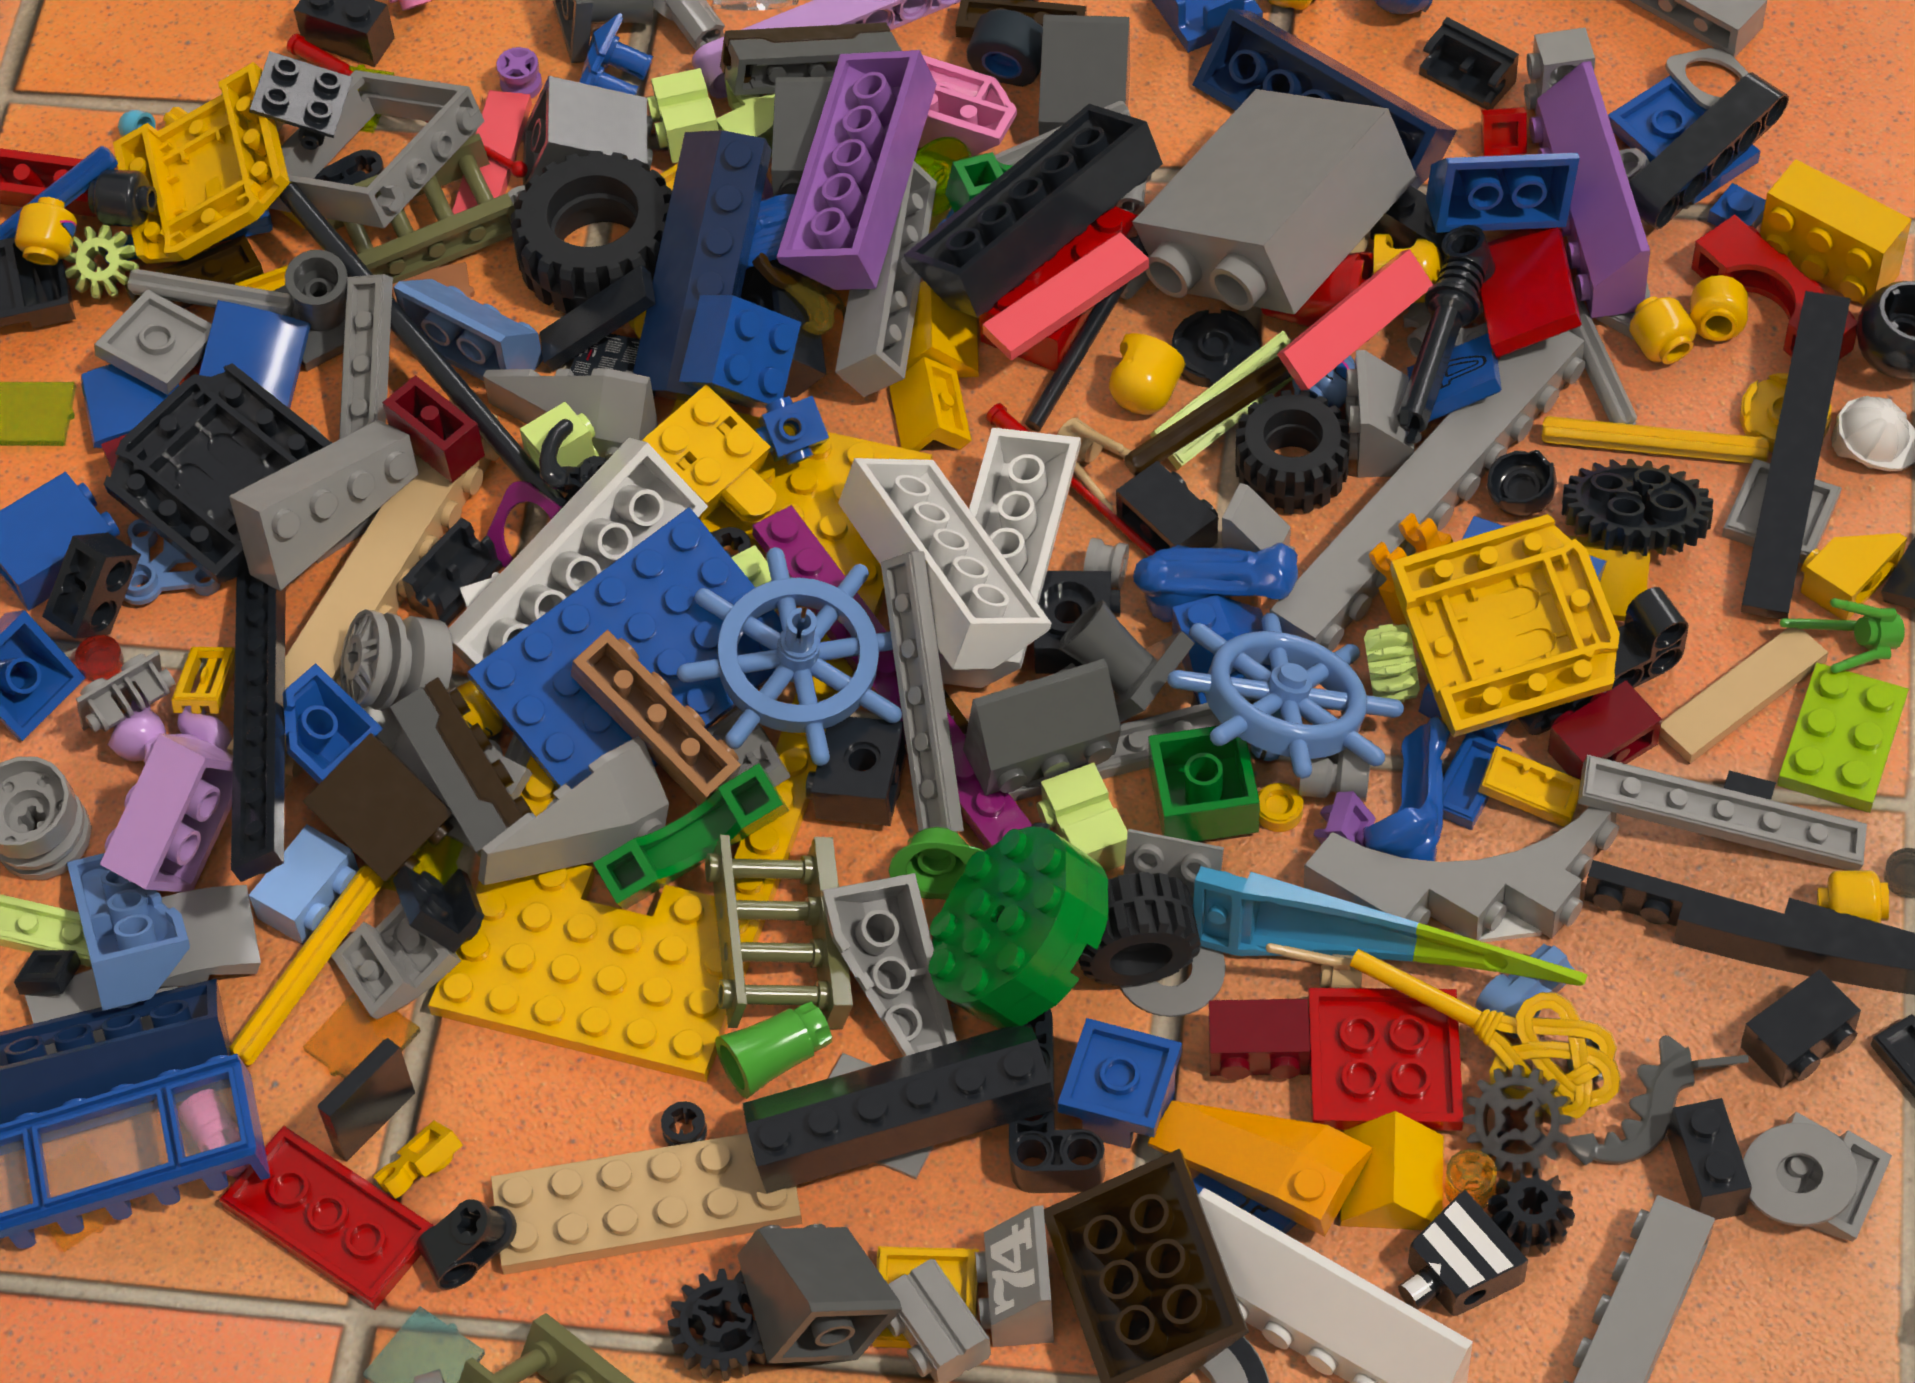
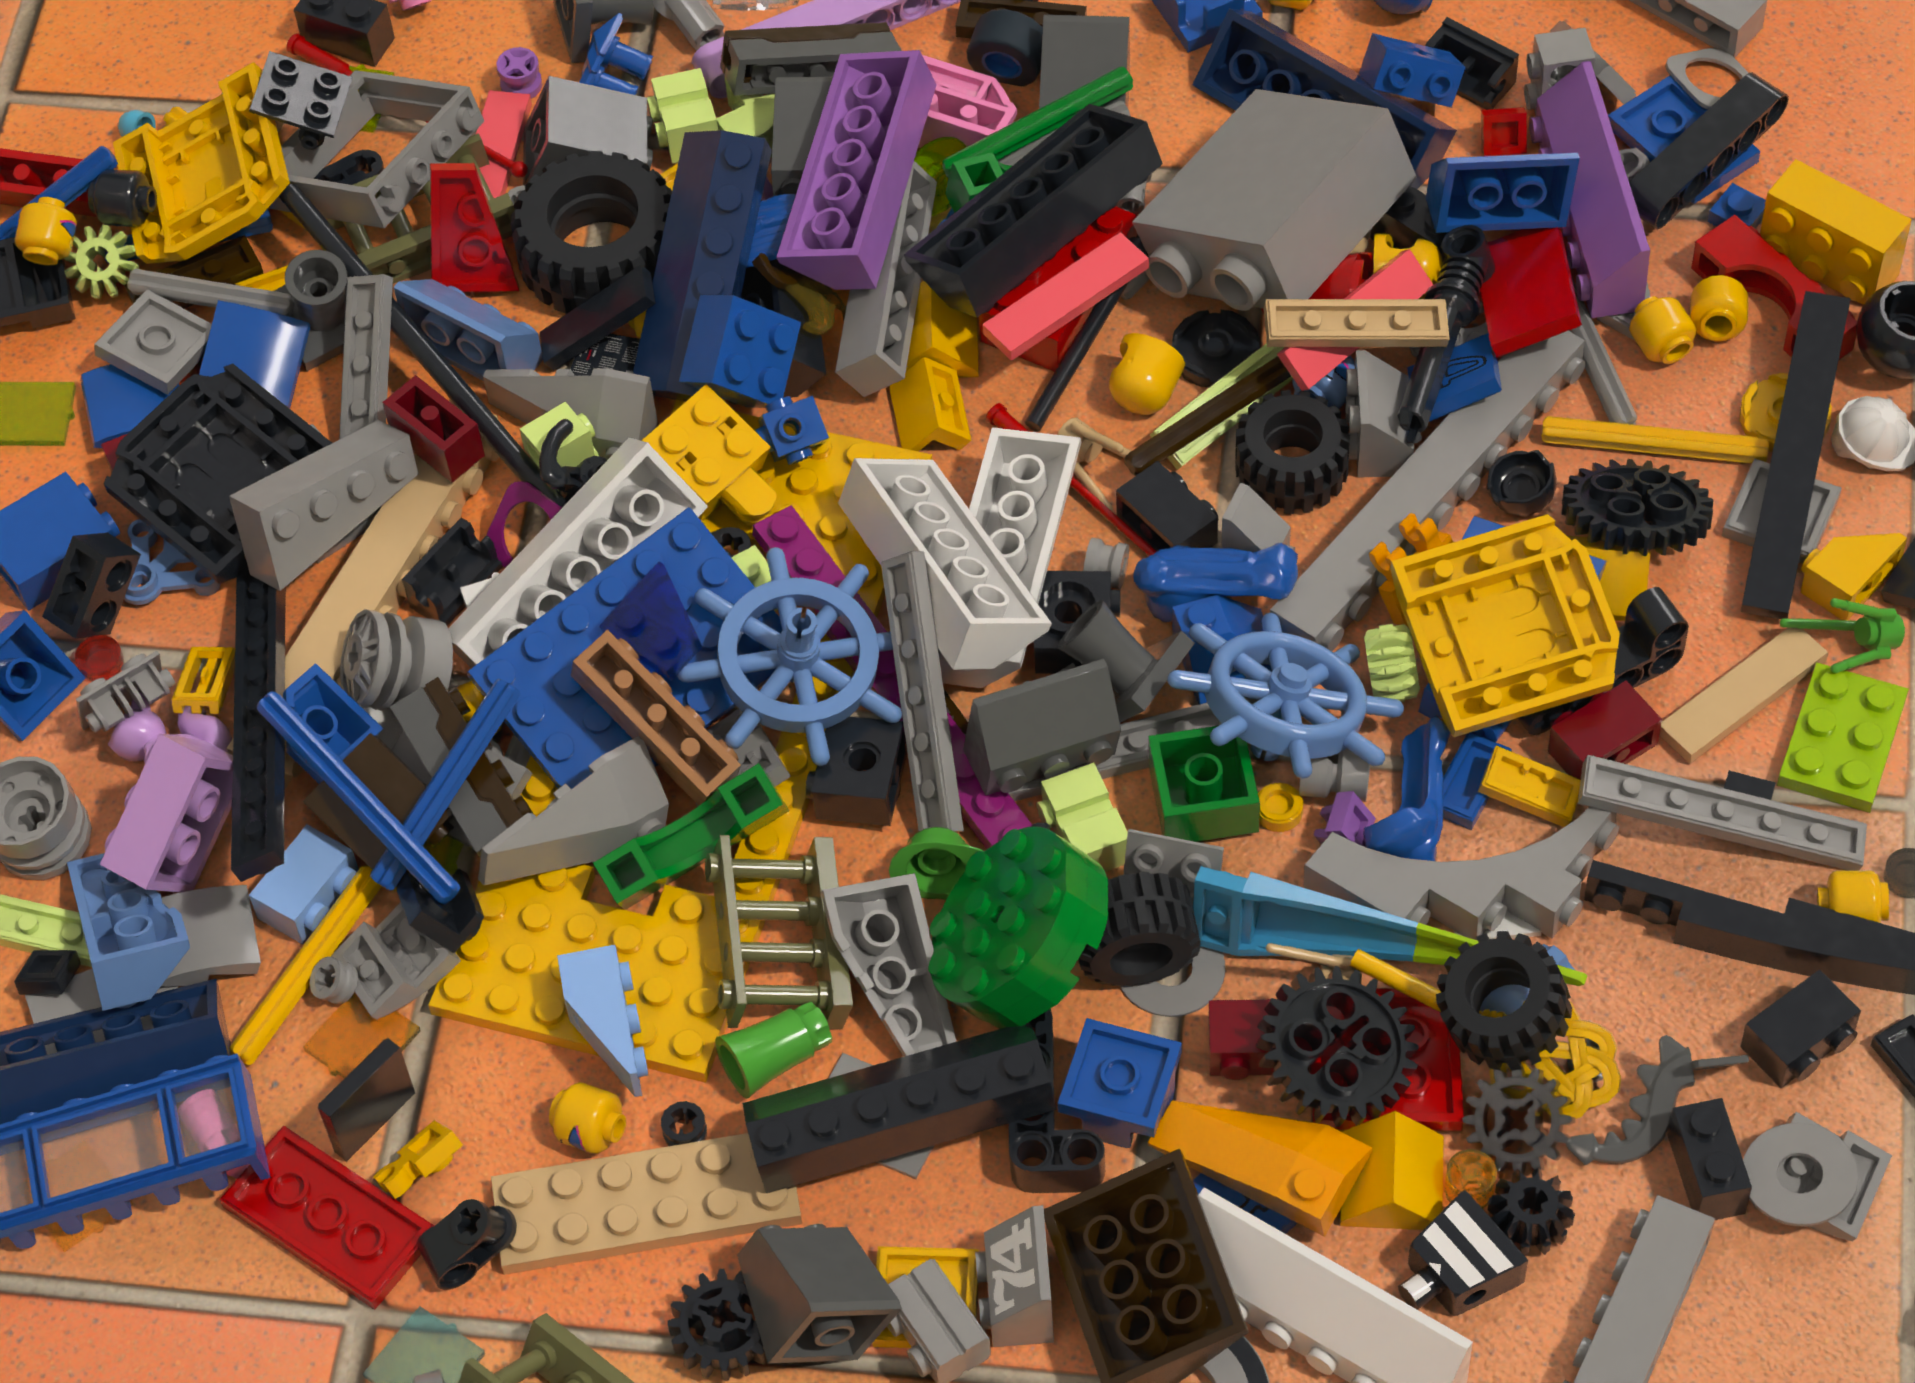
(322, 980): none -> light grey bush
(358, 797): none -> blue axle
(450, 776): none -> blue axle
(464, 233): none -> red wing
(587, 1118): none -> yellow head
(598, 1009): none -> light blue slope
(655, 624): none -> clear blue wing
(1046, 118): none -> green axle
(1356, 323): none -> tan tile
(1370, 1078): none -> black gear
(1411, 70): none -> blue brick
(1491, 966): none -> black tyre
(1606, 73): none -> light grey tile

